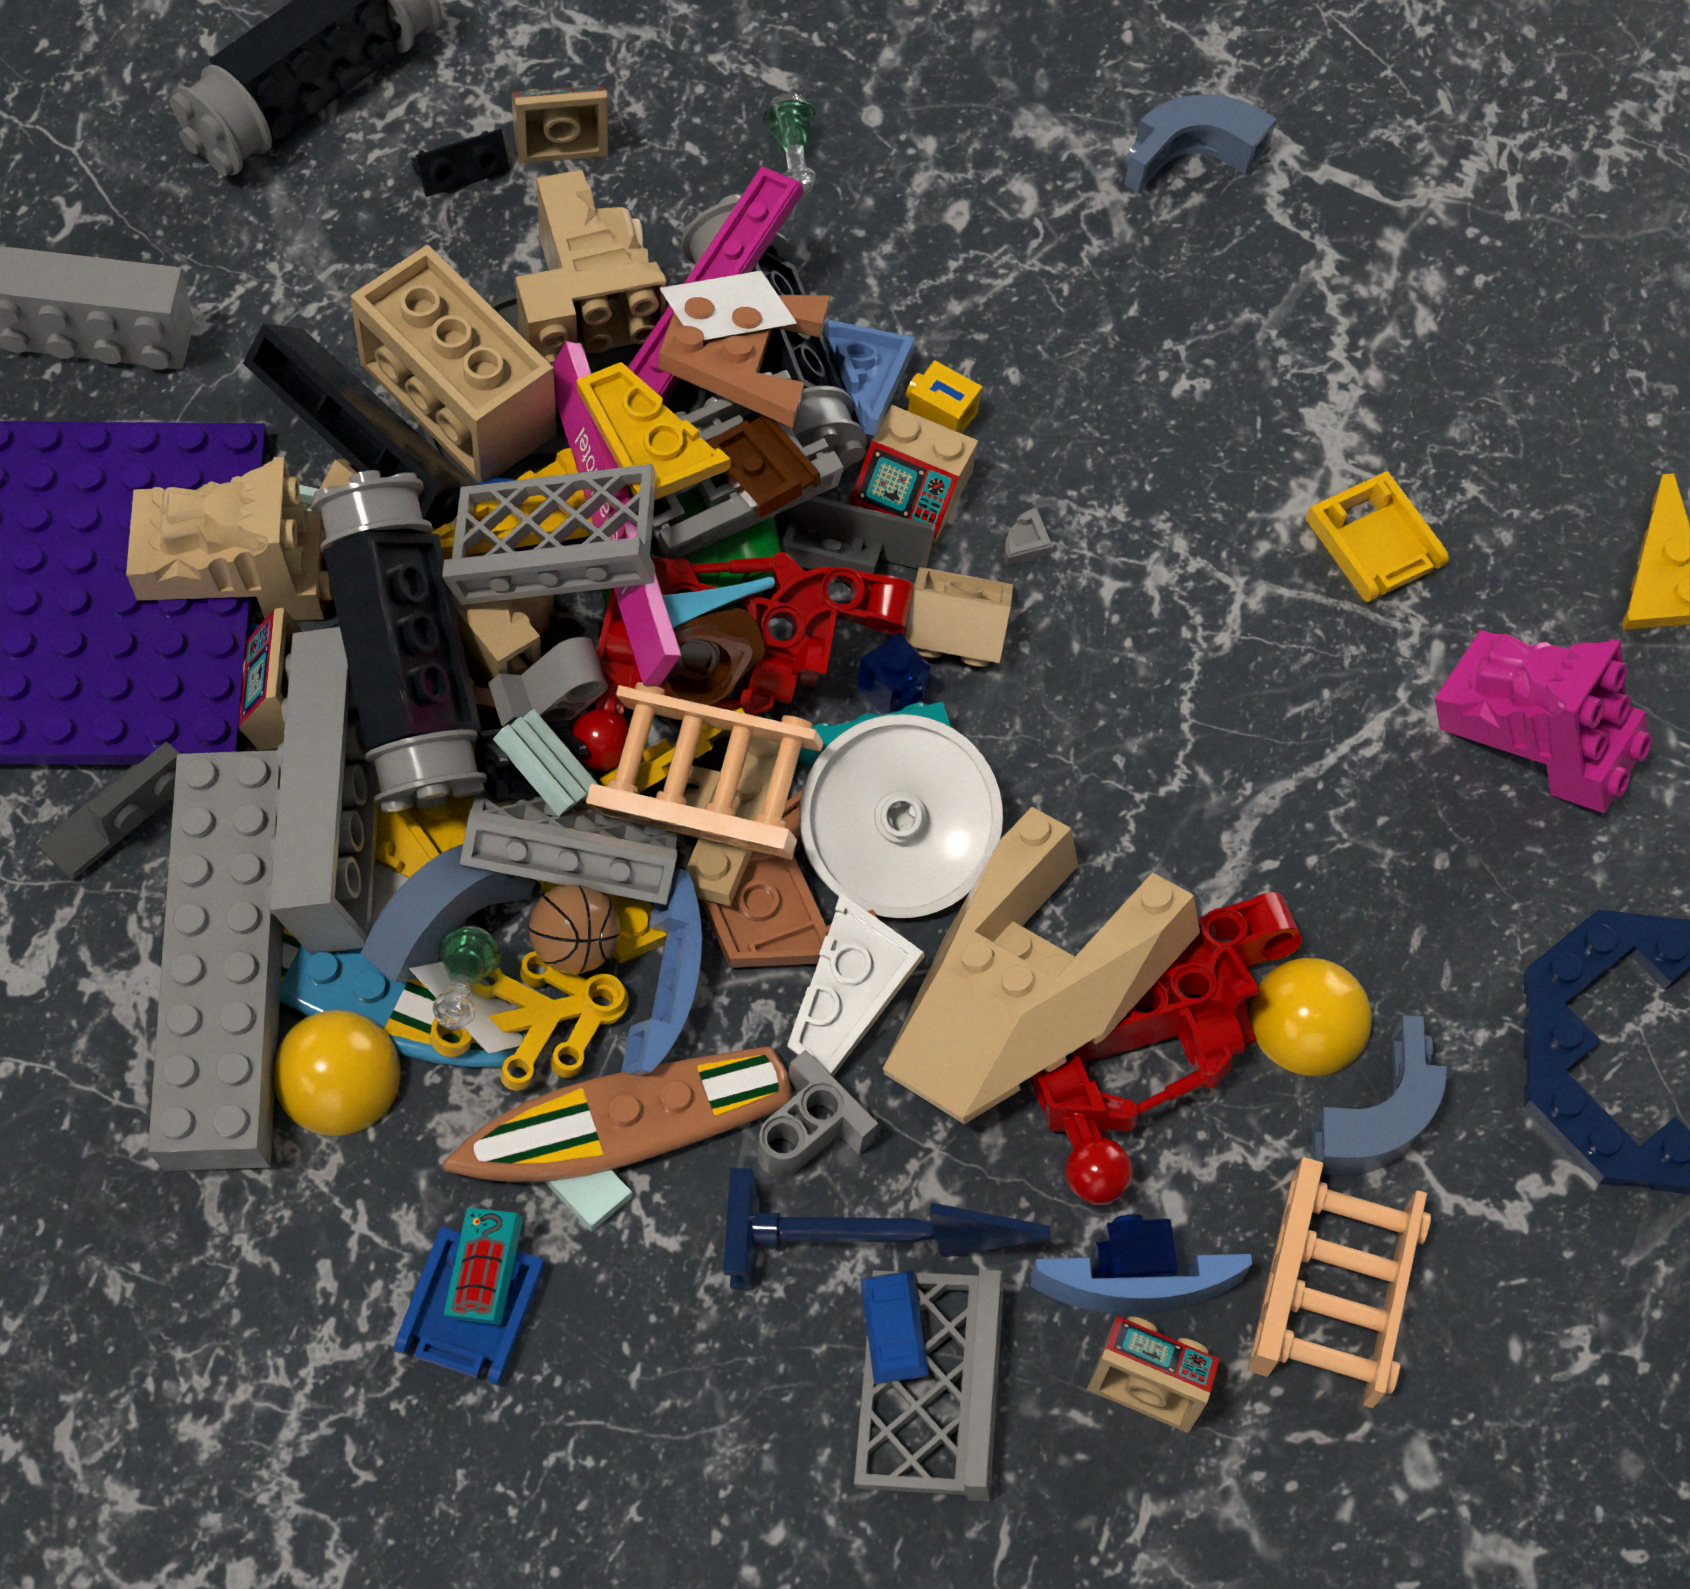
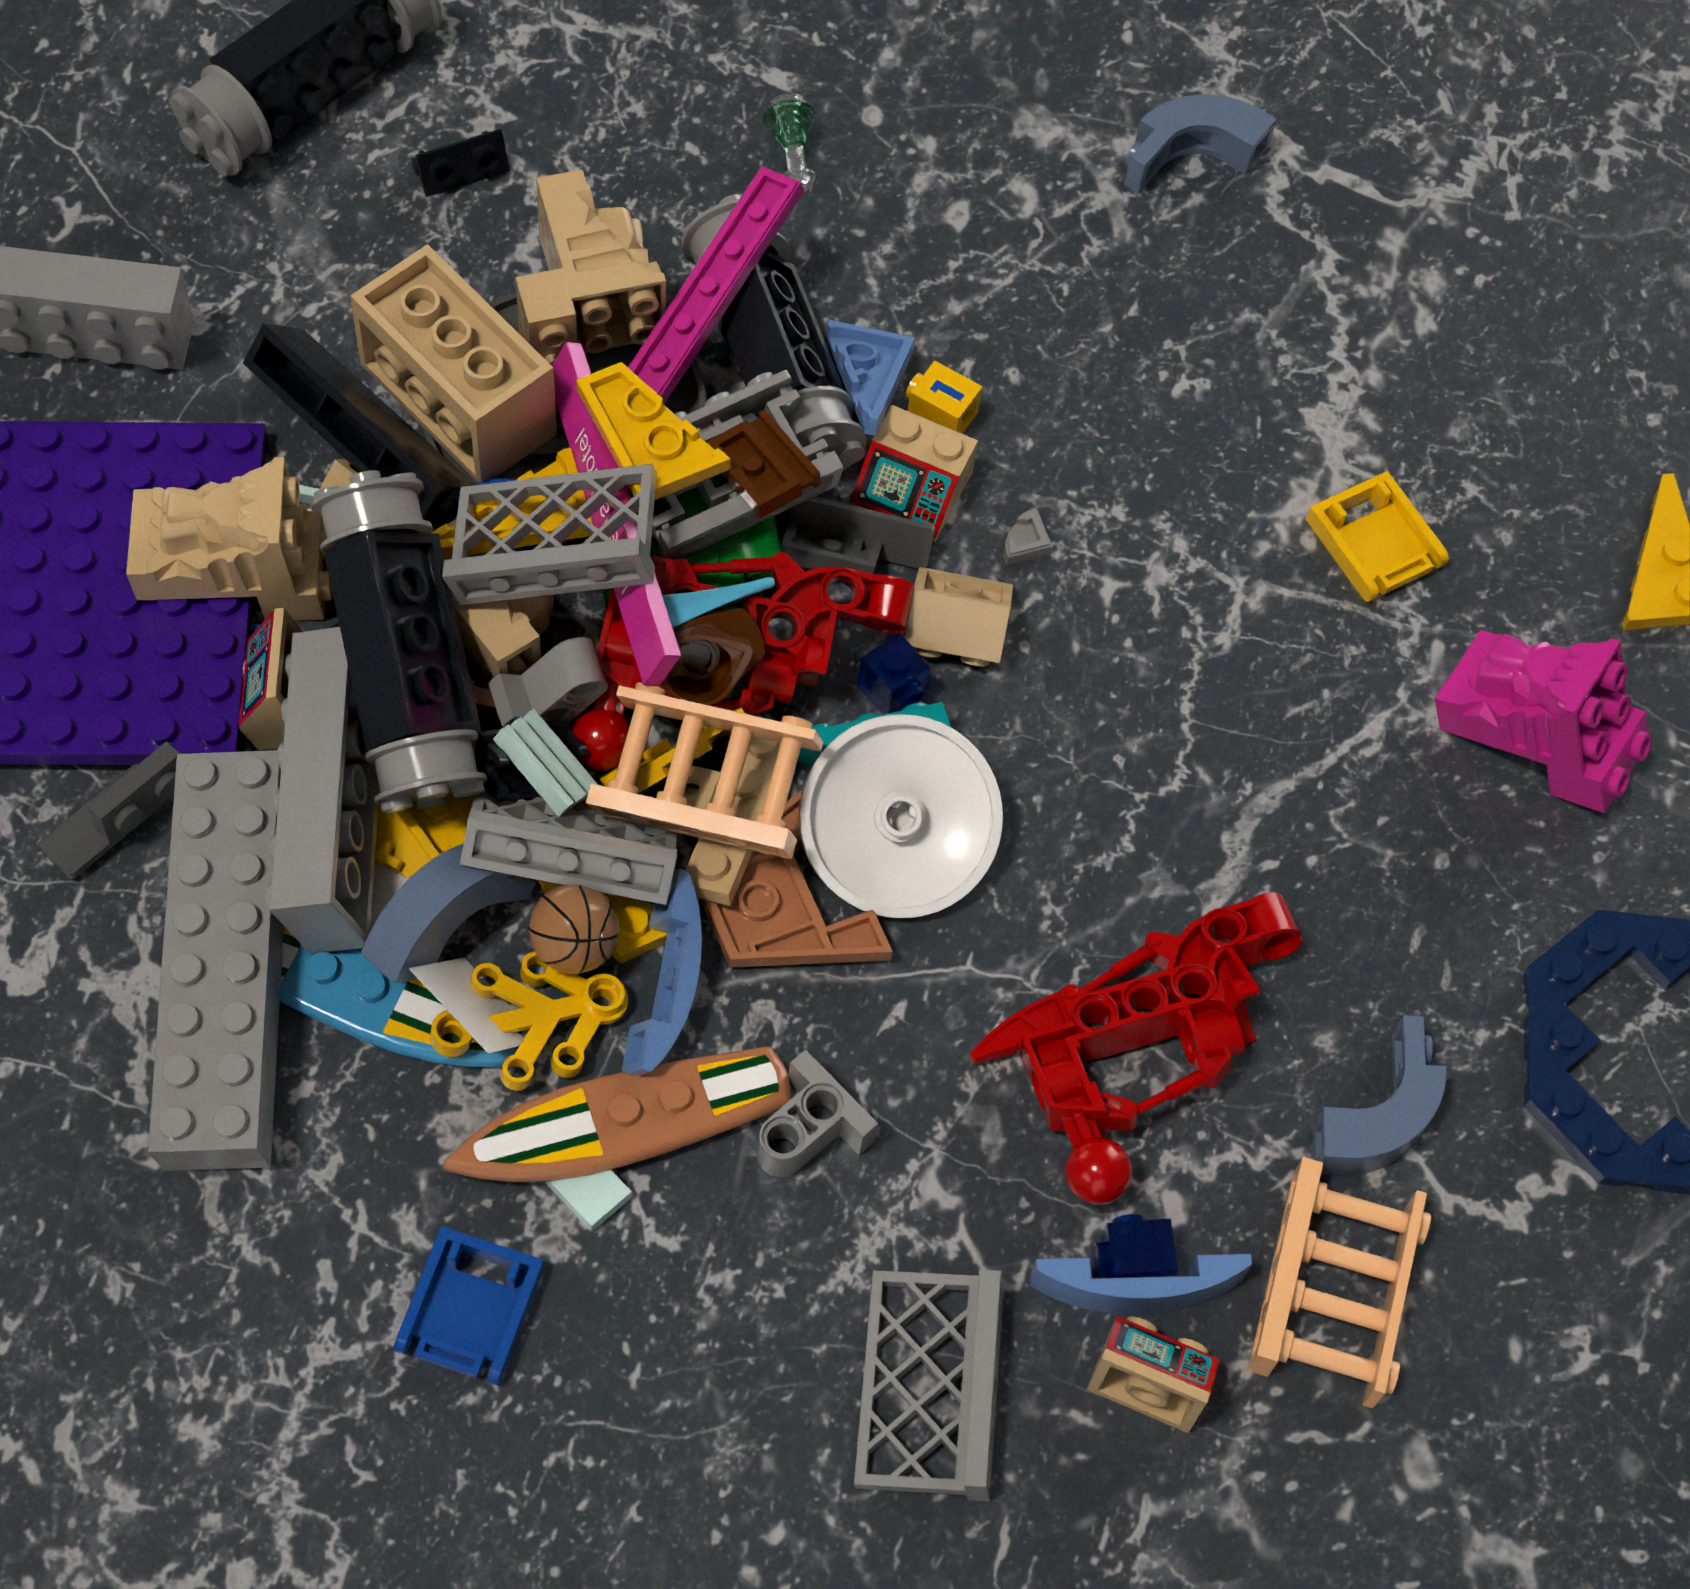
(336, 1073): yellow piece -> none
(468, 958): piece -> none
(483, 1266): tile -> none
(560, 123): tan slope -> none
(727, 295): white sticker -> none
(733, 362): nougat wing -> none
(853, 983): white wing -> none
(894, 1327): blue tile -> none
(954, 1229): dark blue piece -> none
(1014, 1003): tan wedge -> none
(1311, 1017): yellow piece -> none

